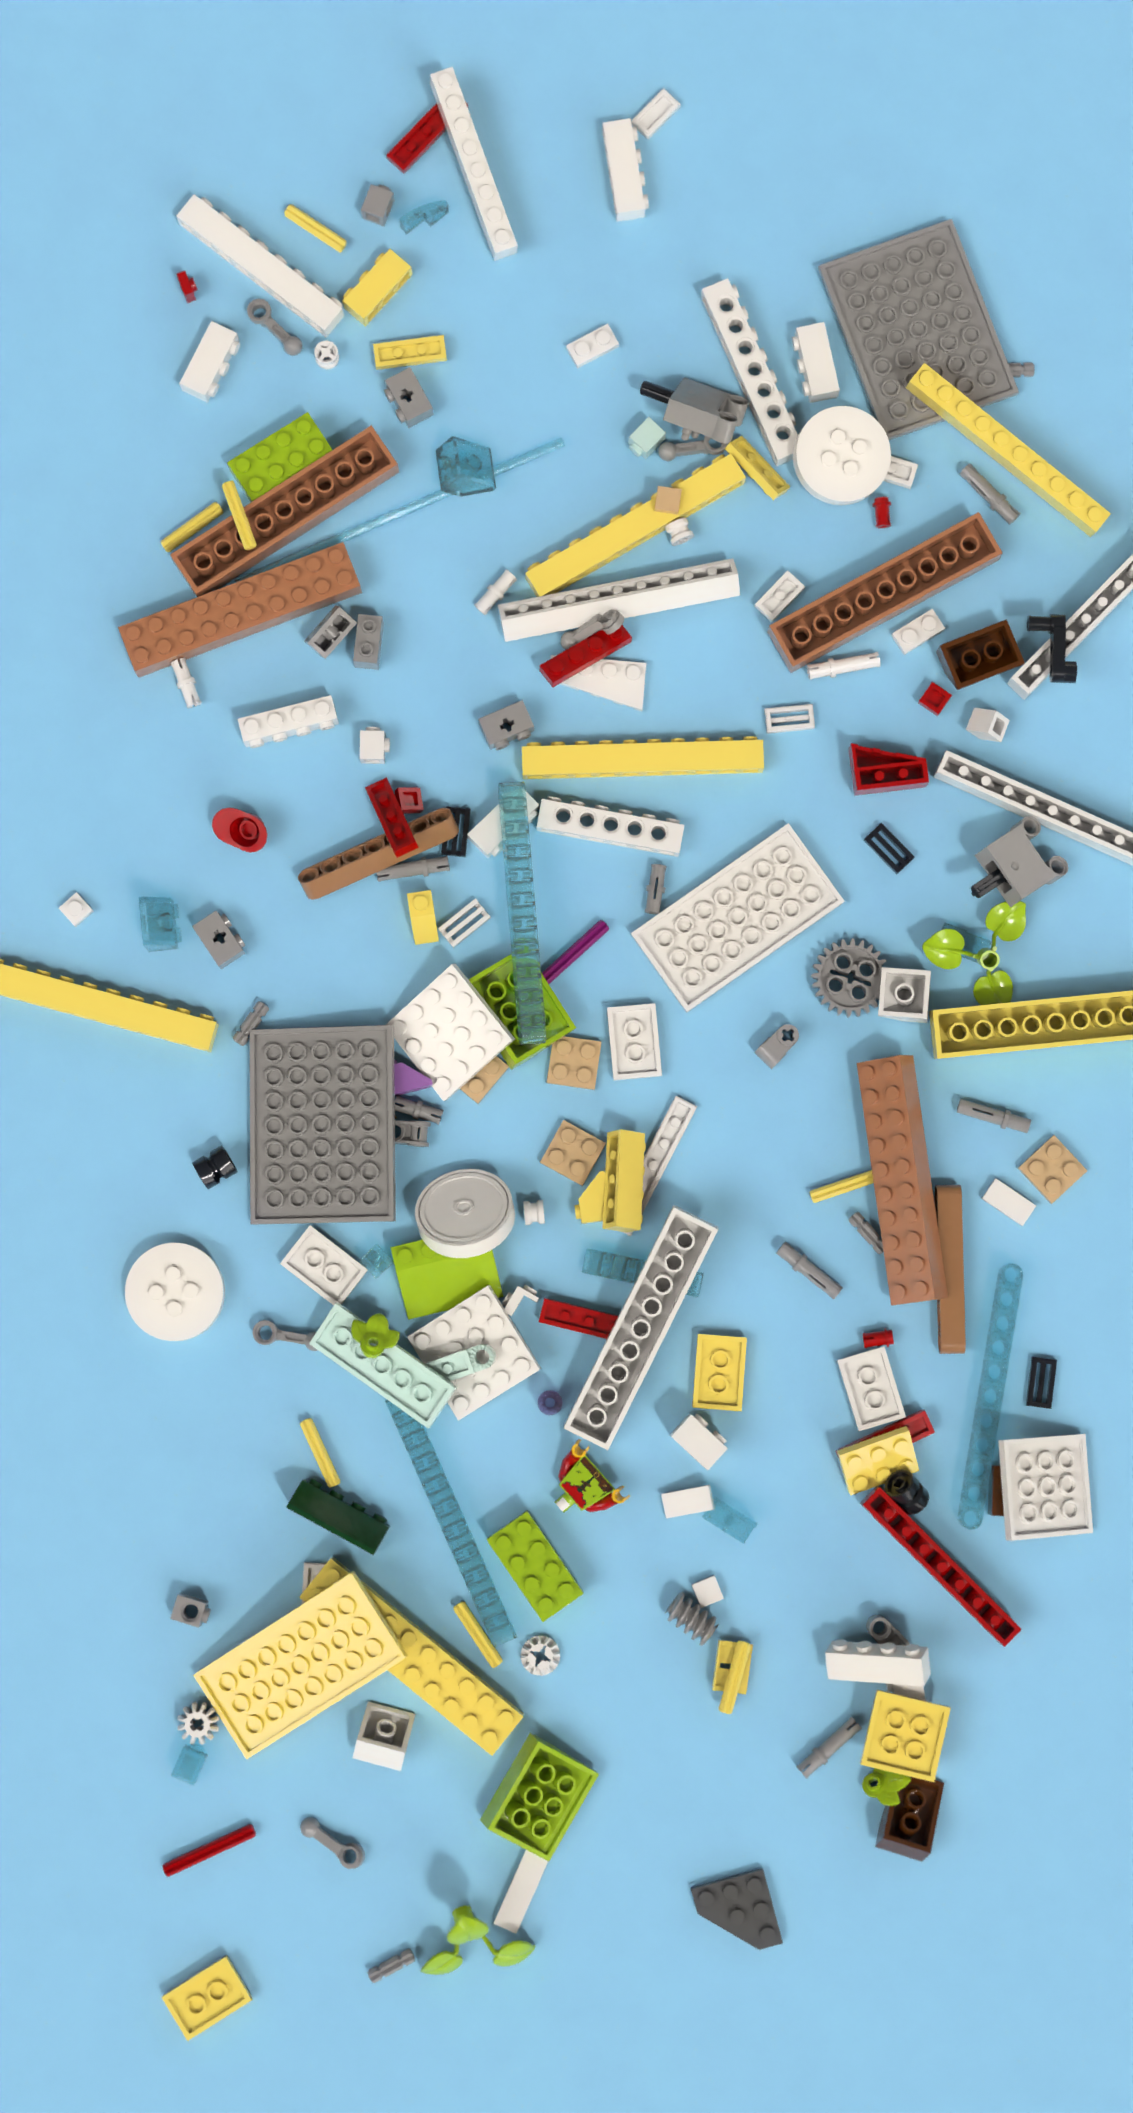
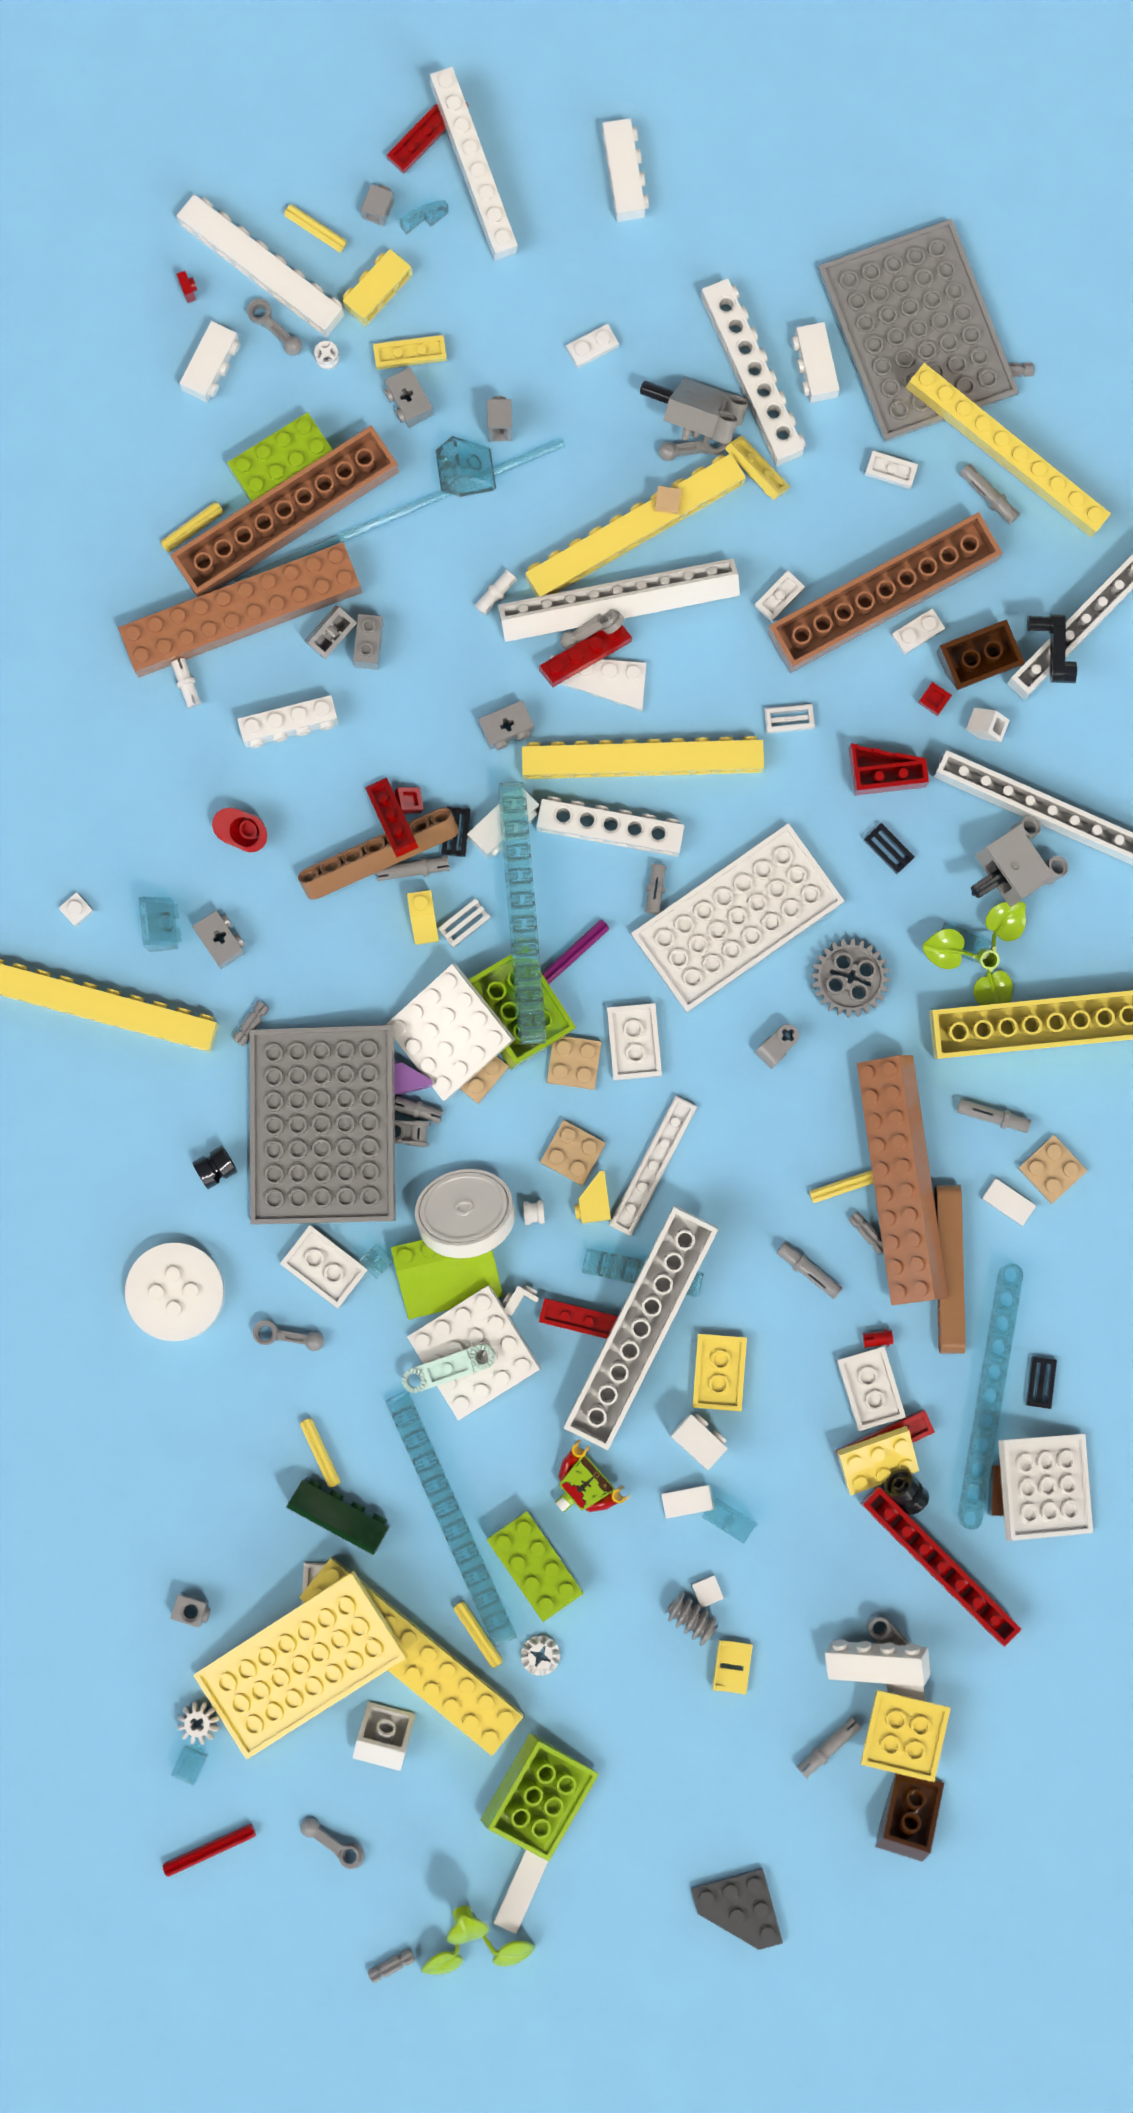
(207, 1998): light yellow plate -> none
(239, 515): light yellow axle -> none
(373, 746): white brick -> none
(375, 1332): lime plate -> none
(392, 1374): light aqua plate -> none
(499, 419): none -> light grey brick
(549, 1410): clear purple brick -> none
(624, 1181): light yellow brick -> none
(646, 438): light aqua brick -> none
(655, 113): white tile -> none
(679, 531): white wheel -> none
(734, 1677): light yellow axle -> none
(841, 455): white brick -> none
(843, 665): white pin -> none
(882, 512): red pin -> none
(887, 1787): lime plate -> none
(904, 994): white slope -> none

